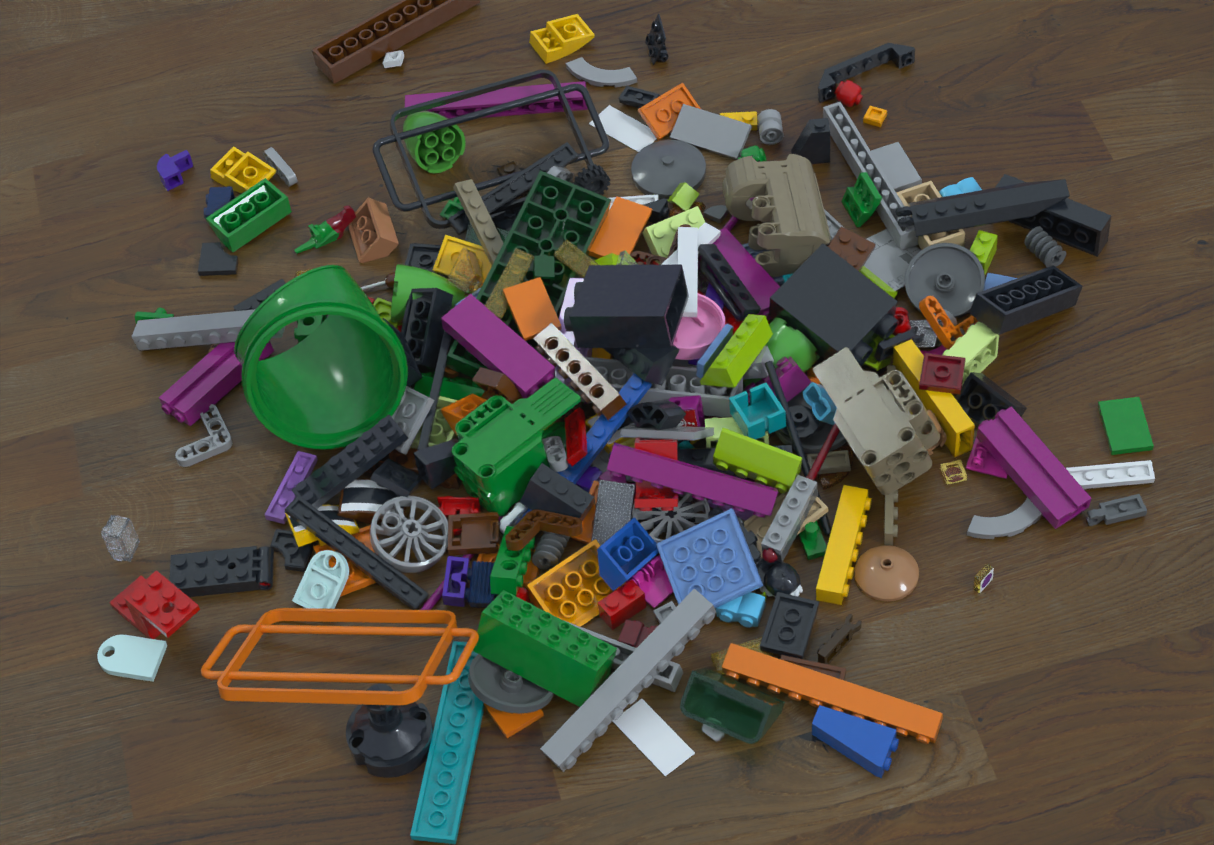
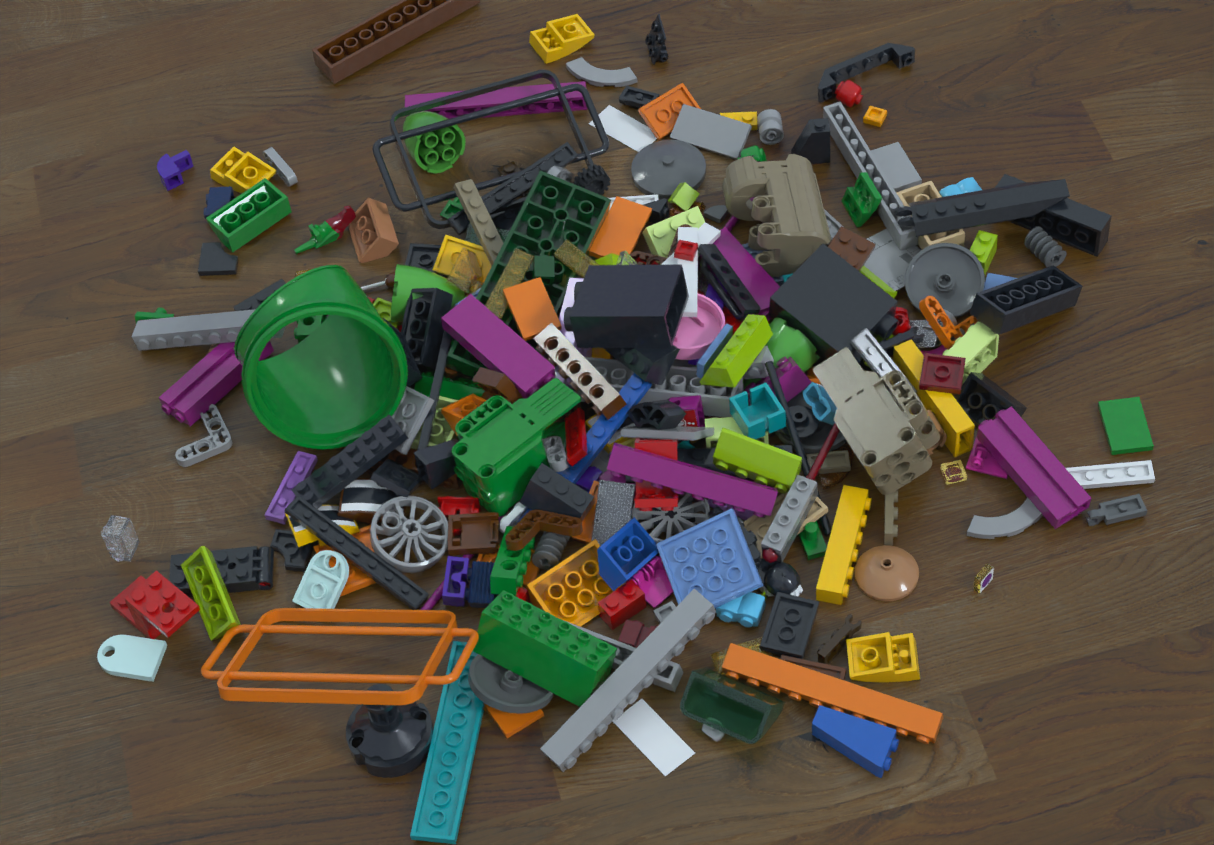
(210, 593): none -> lime slope
(393, 59): white tile -> none
(686, 250): none -> red tile
(874, 354): none -> tile
(883, 658): none -> yellow slope

